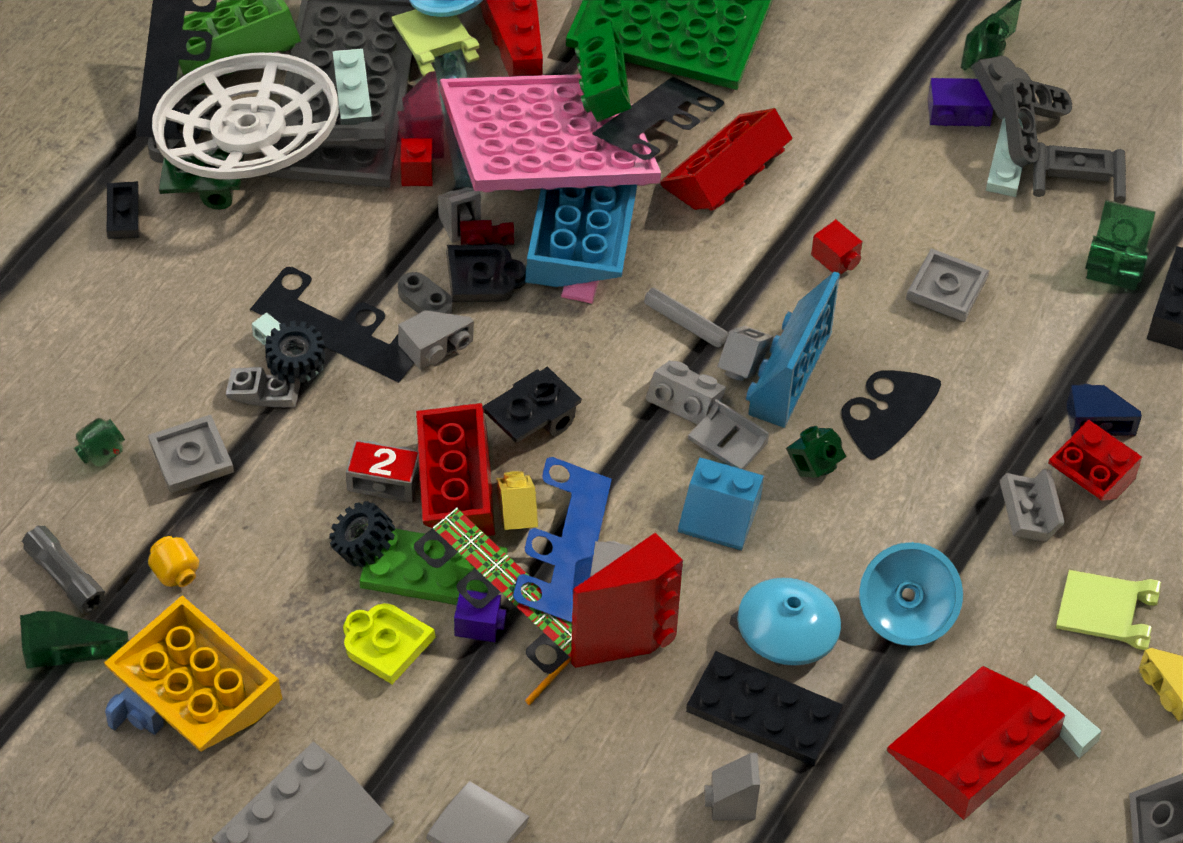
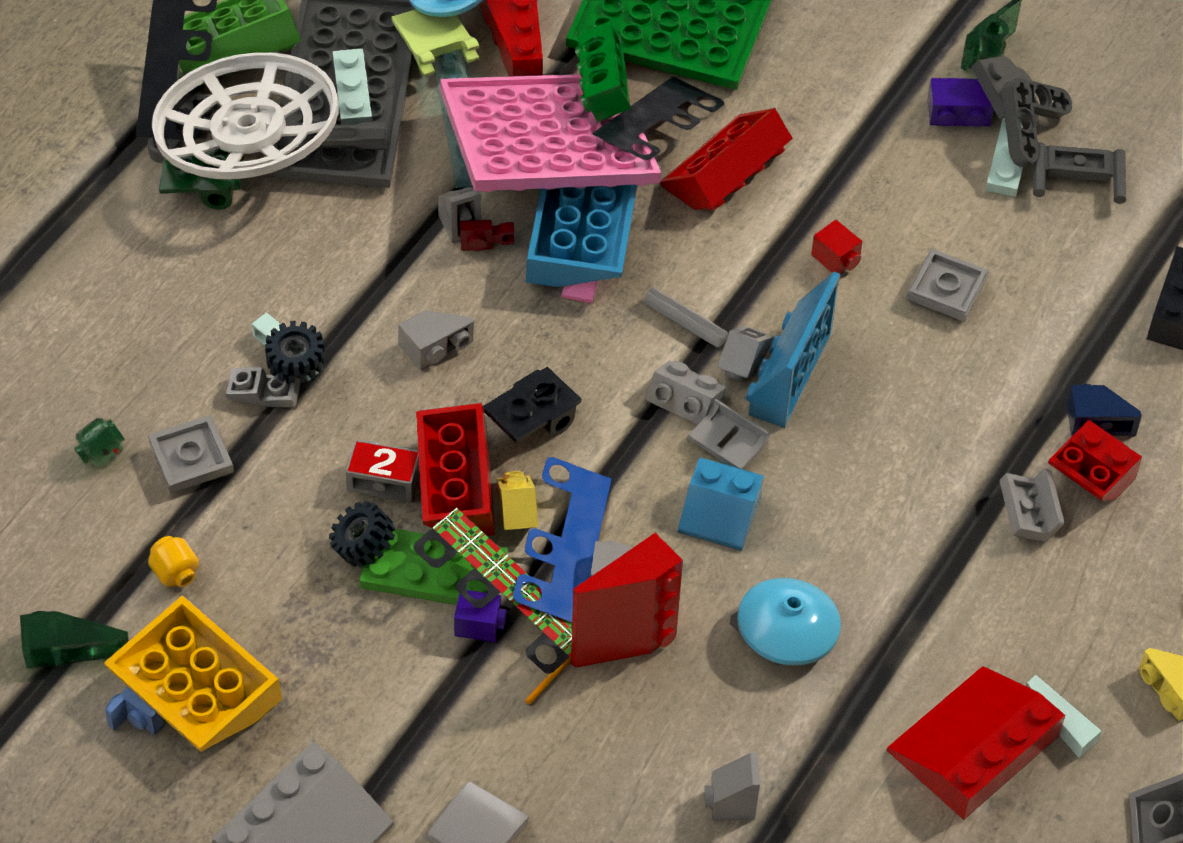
(78, 585): dark grey axle -> none
(123, 210): black plate -> none
(344, 336): black piece -> none
(385, 640): neon yellow plate -> none
(416, 162): red brick -> none
(420, 292): dark grey plate -> none
(423, 114): clear pink slope -> none
(483, 273): black plate -> none
(764, 708): black plate -> none
(816, 452): dark green brick -> none
(906, 405): black piece -> none
(935, 590): medium azure dish -> none
(1106, 607): yellowish green flag -> none
(1120, 246): clear green piece -> none

